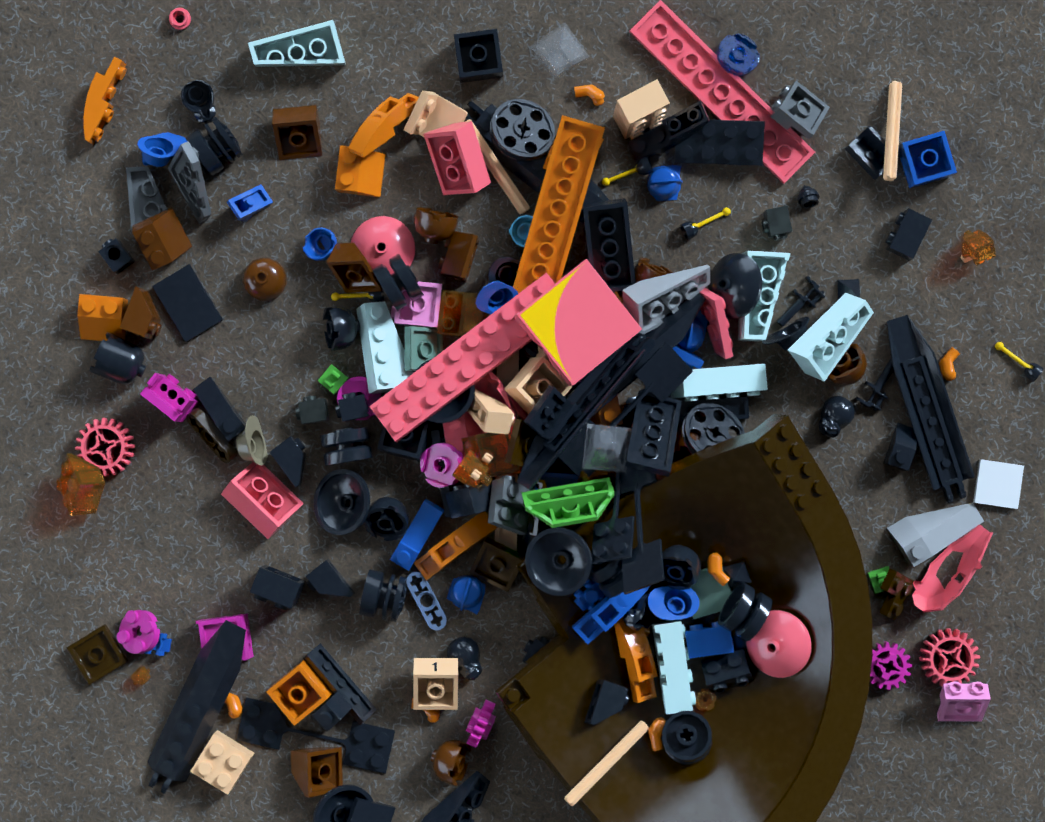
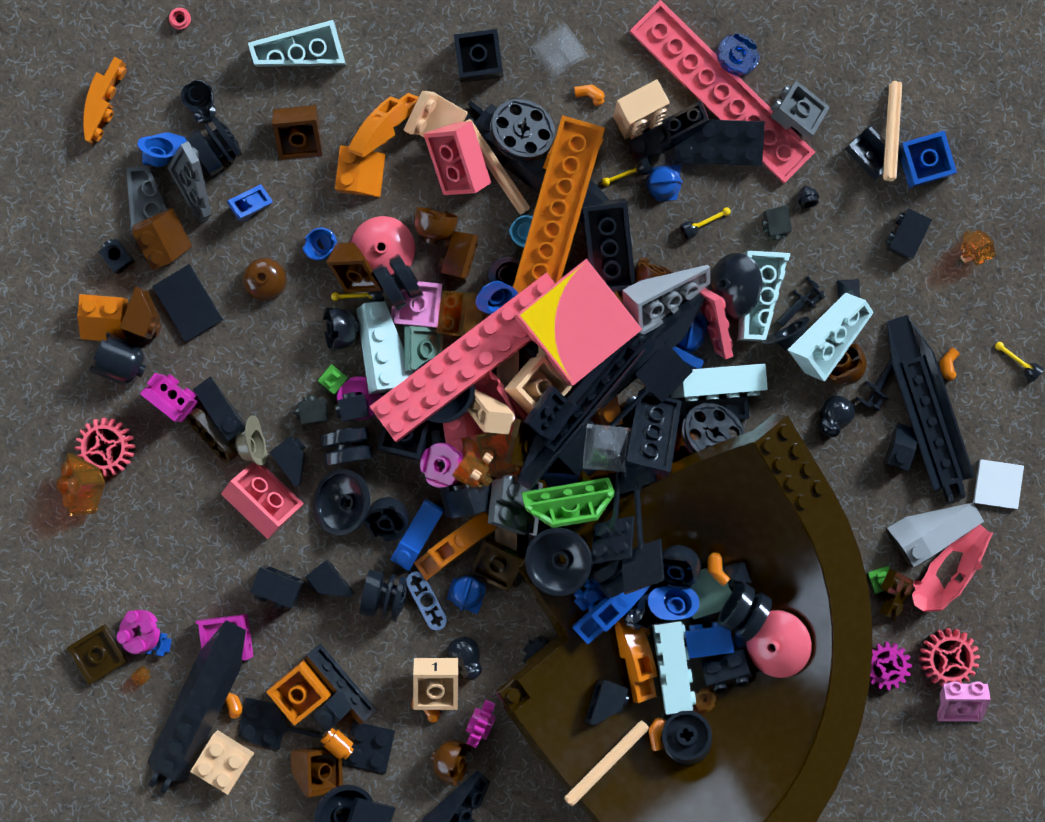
(337, 744): none -> orange brick

